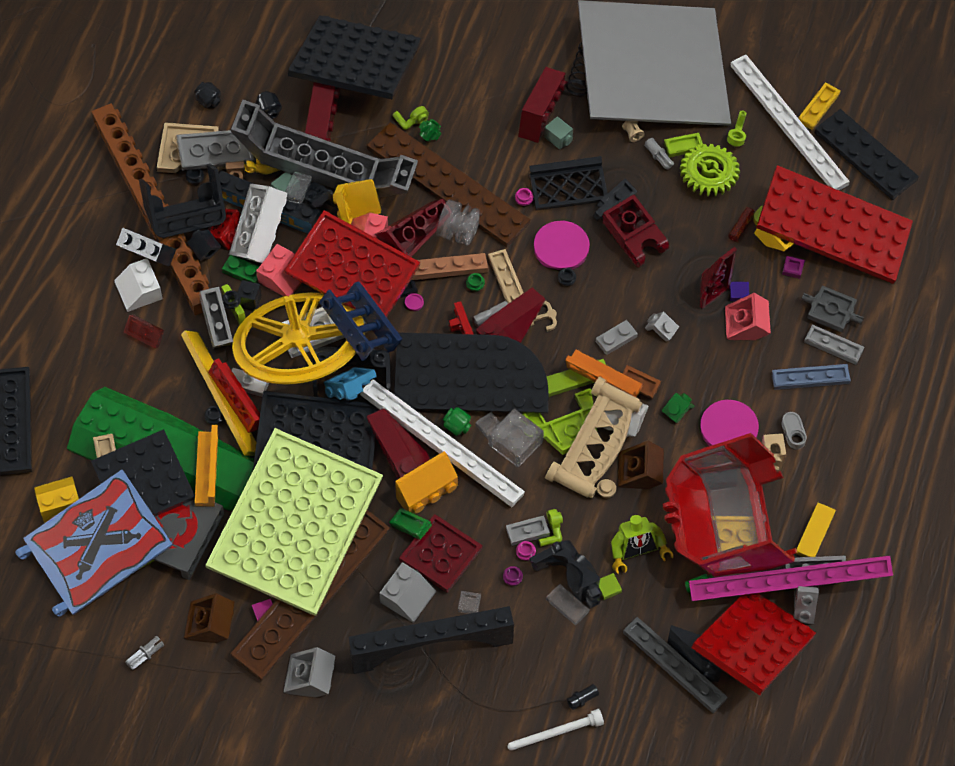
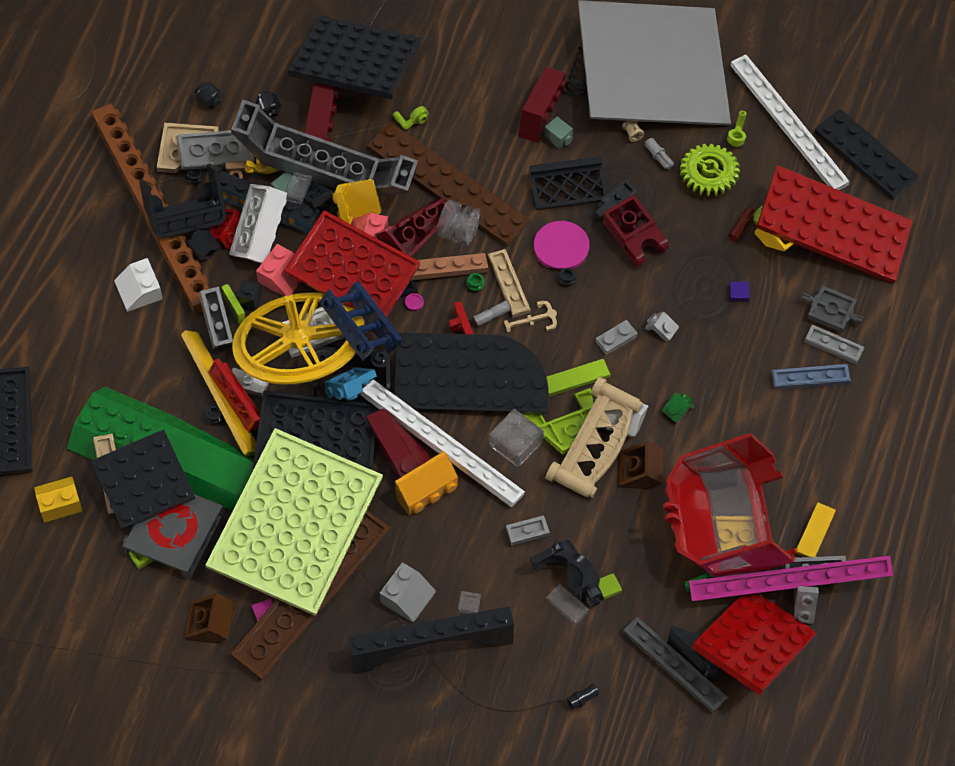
(96, 543): flag -> none
(144, 331): clear red plate -> none
(144, 653): light grey axle -> none
(146, 247): brick -> none
(206, 468): light orange fence -> none
(231, 295): black plate -> none
(240, 269): green plate -> none
(309, 673): light grey slope -> none
(410, 523): green tile -> none
(430, 130): green gear -> none
(441, 554): dark red plate -> none
(457, 421): green head -> none
(487, 424): clear tile -> none
(512, 576): magenta plate -> none
(514, 318): dark red wedge -> none
(524, 196): dark pink plate -> none
(525, 550): dark pink plate -> none
(554, 520): lime plate -> none
(594, 369): orange fence -> none
(594, 718): white piece -> none
(606, 488): tan plate -> none
(637, 538): torso -> none
(650, 384): dark orange plate -> none
(682, 144): lime tile -> none
(717, 278): dark red wedge -> none
(727, 421): dark pink tile -> none
(748, 318): coral slope -> none
(779, 450): tan brick -> none
(793, 267): magenta tile -> none
(793, 426): light grey piece -> none
(819, 106): yellow tile -> none

